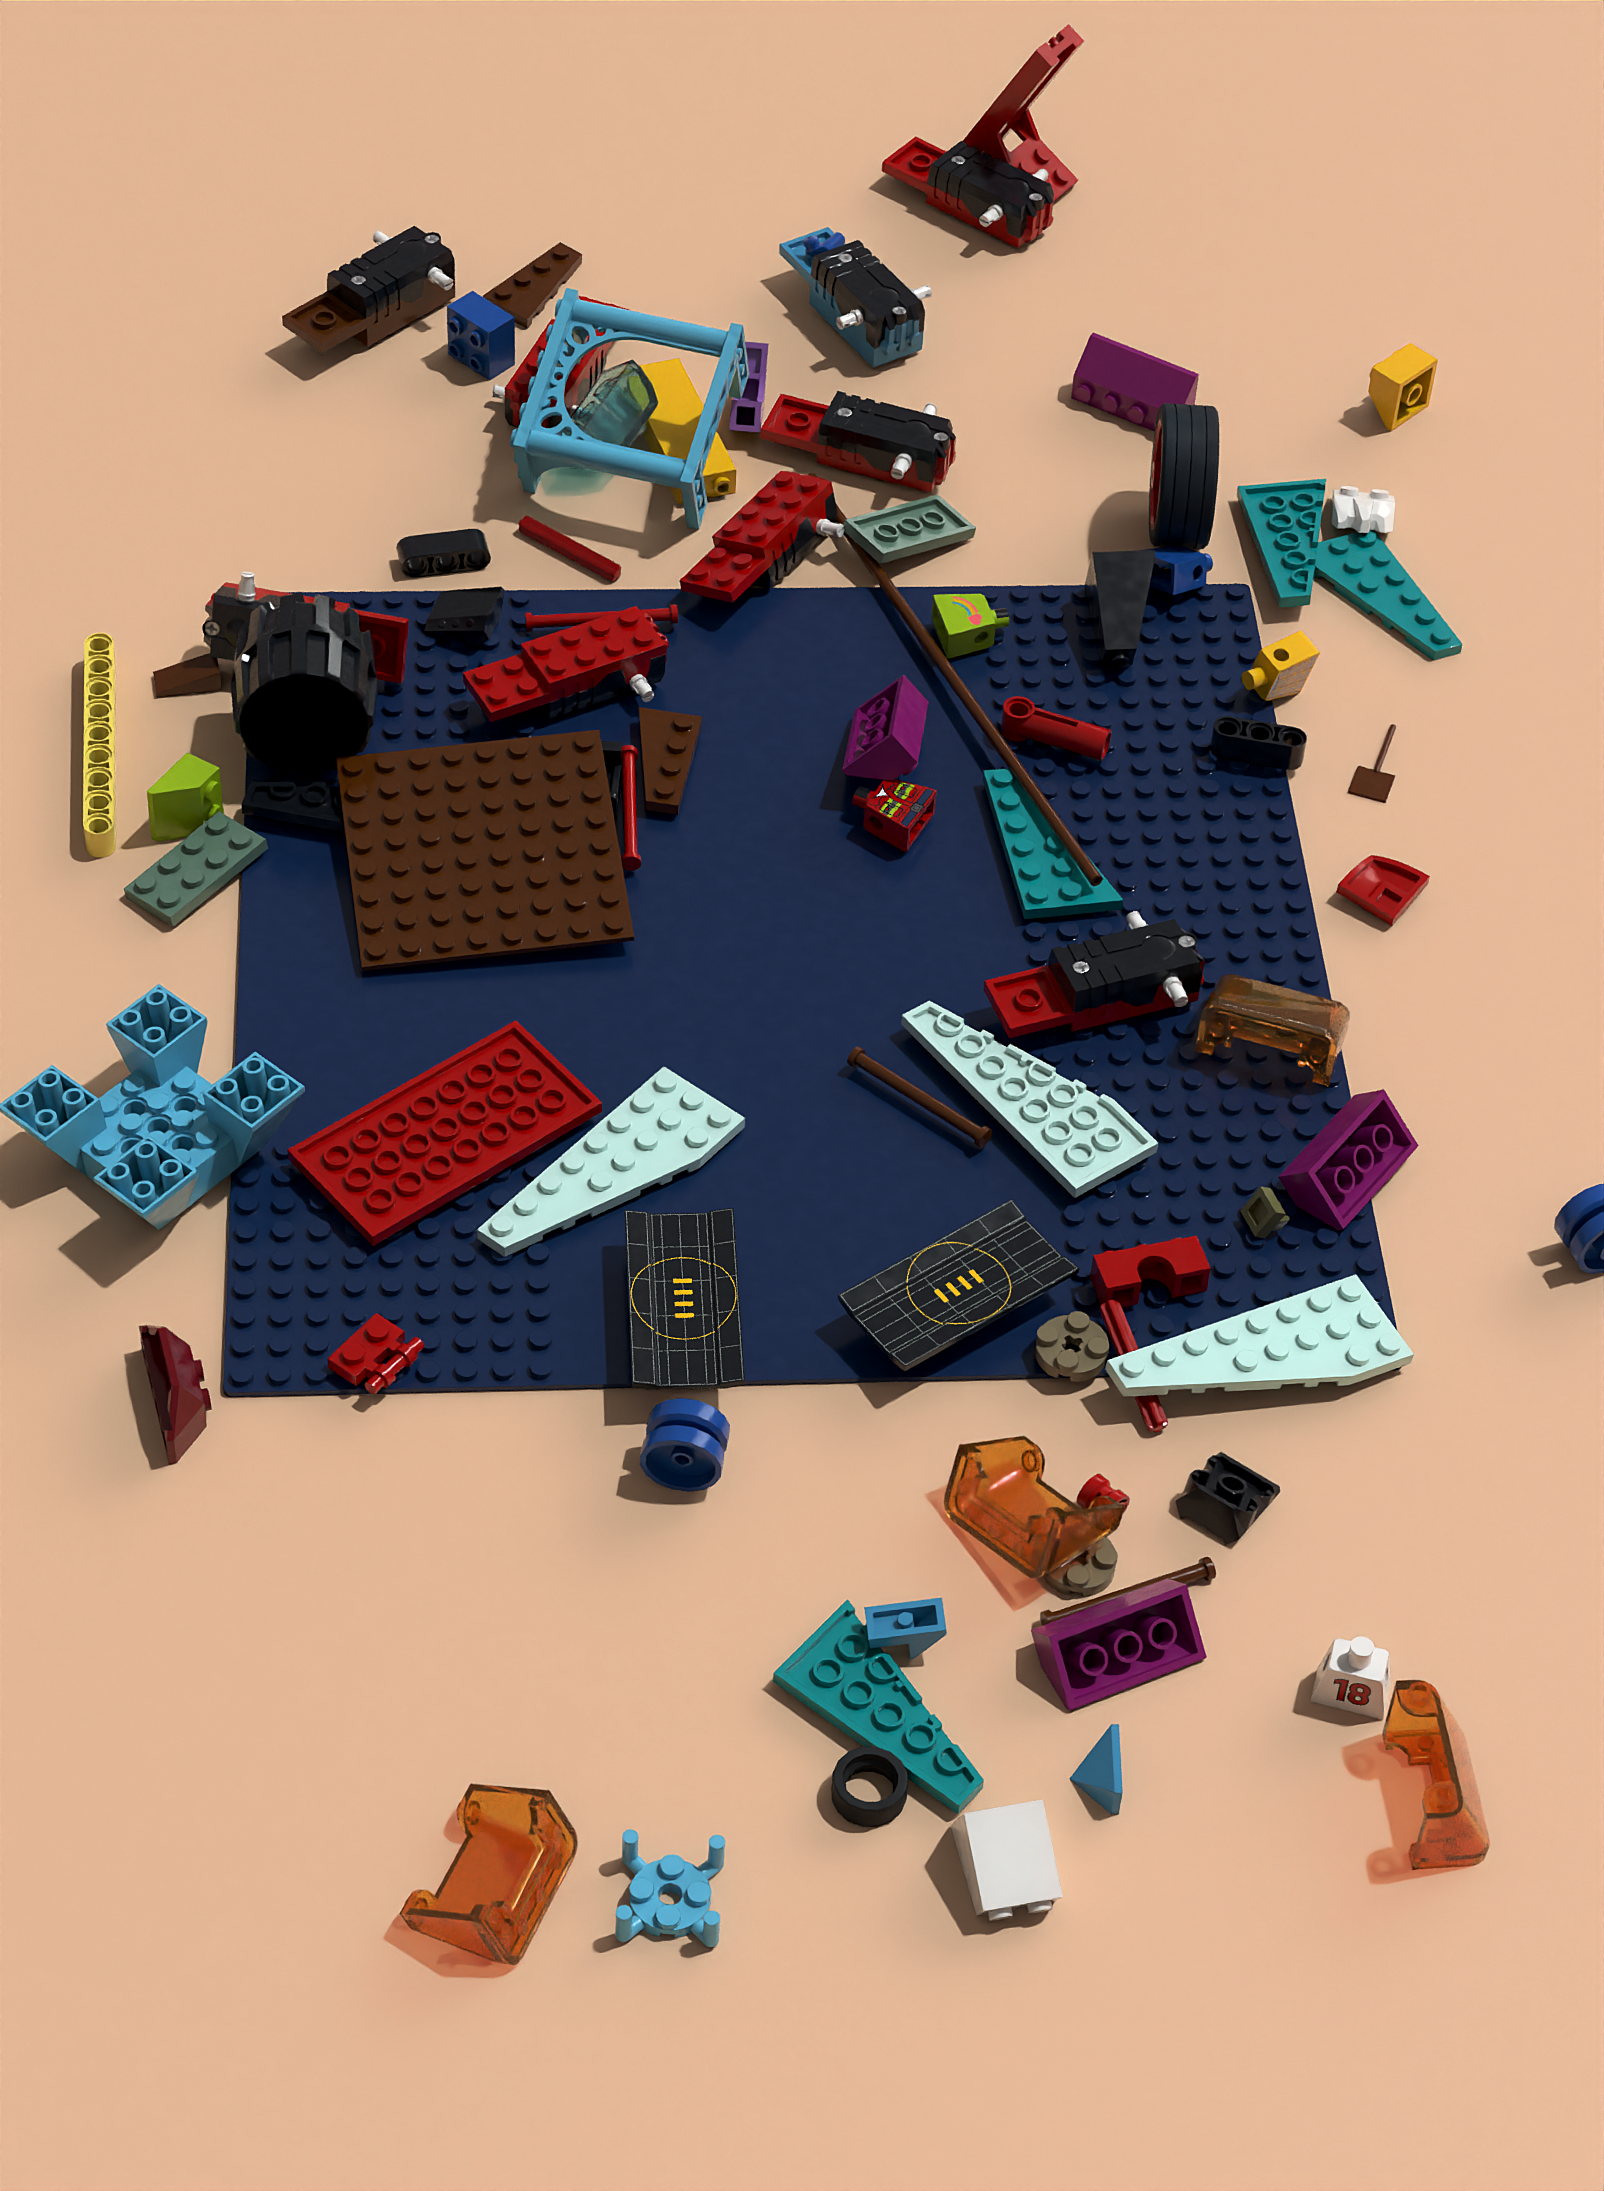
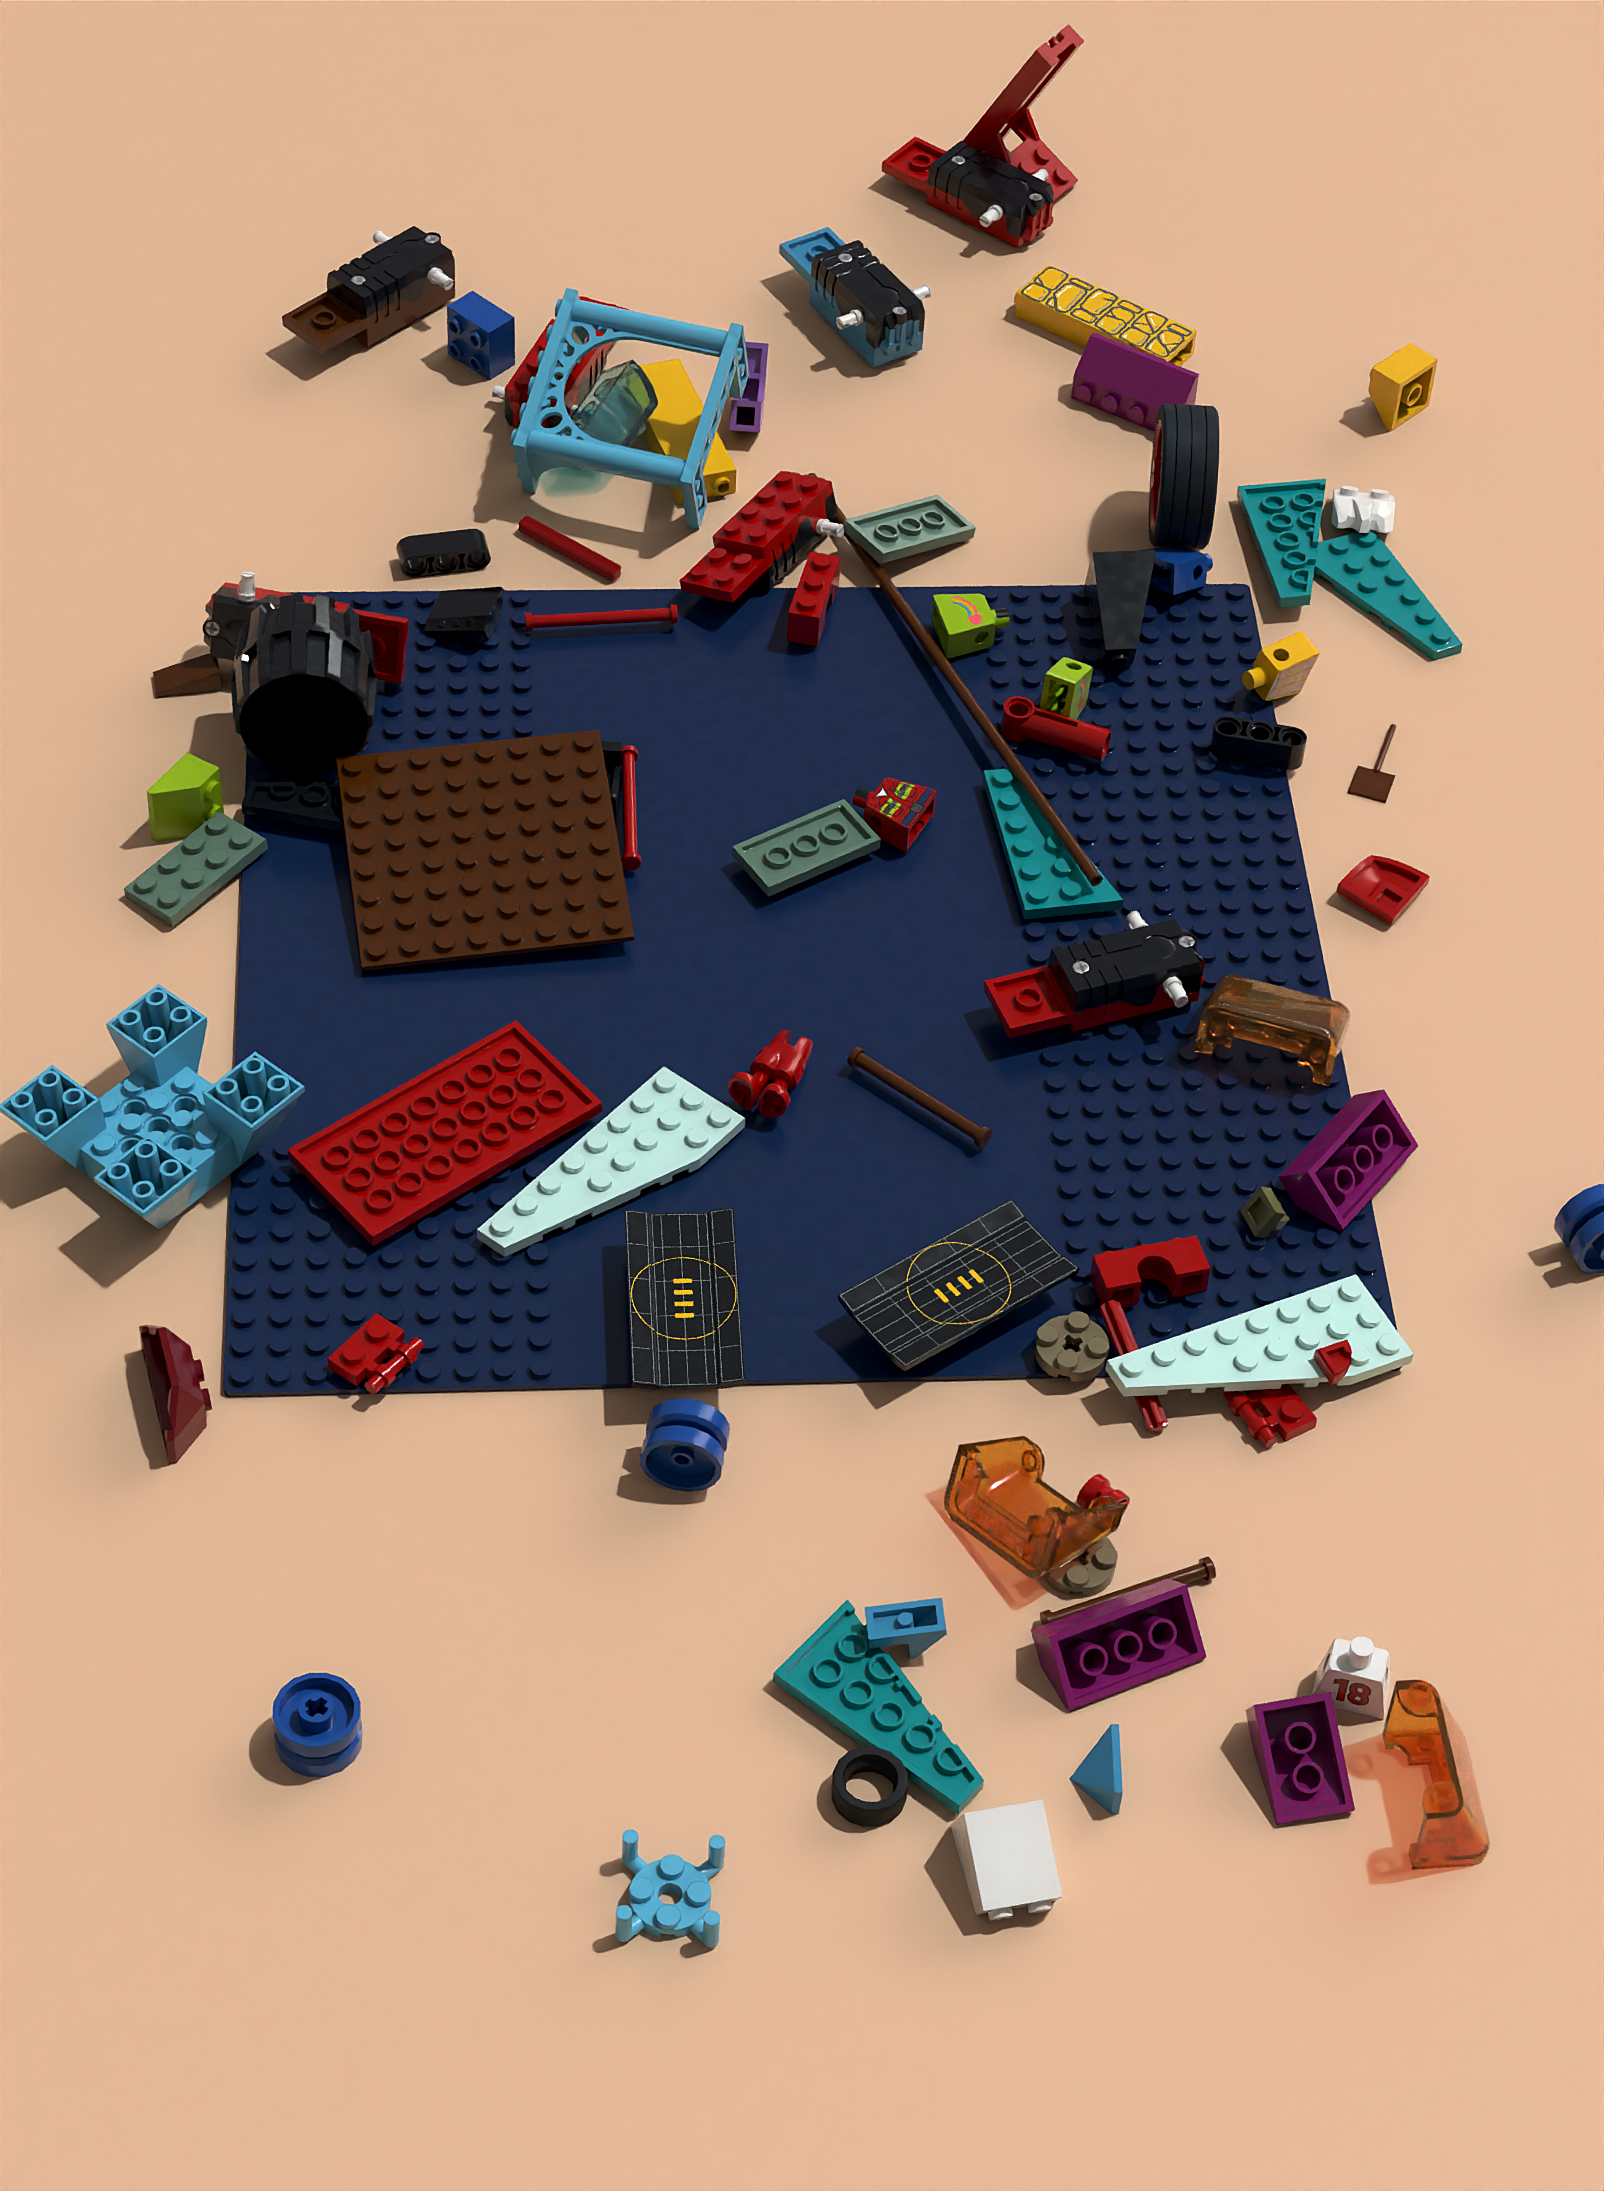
(99, 745): light yellow beam -> none
(317, 1724): none -> blue wheel
(501, 1875): clear orange windscreen -> none
(530, 288): reddish brown wing -> none
(574, 667): red piece -> none
(667, 756): reddish brown wing -> none
(776, 1064): none -> red piece
(806, 847): none -> sand green plate
(813, 594): none -> red arch
(815, 247): blue arm -> none
(867, 437): piece -> none
(887, 733): magenta slope -> none
(1056, 1120): light aqua wing -> none
(1068, 683): none -> lime torso
(1078, 308): none -> yellow brick
(1225, 1497): black slope -> none
(1281, 1411): none -> red plate
(1300, 1757): none -> magenta slope
(1334, 1360): none -> red tile

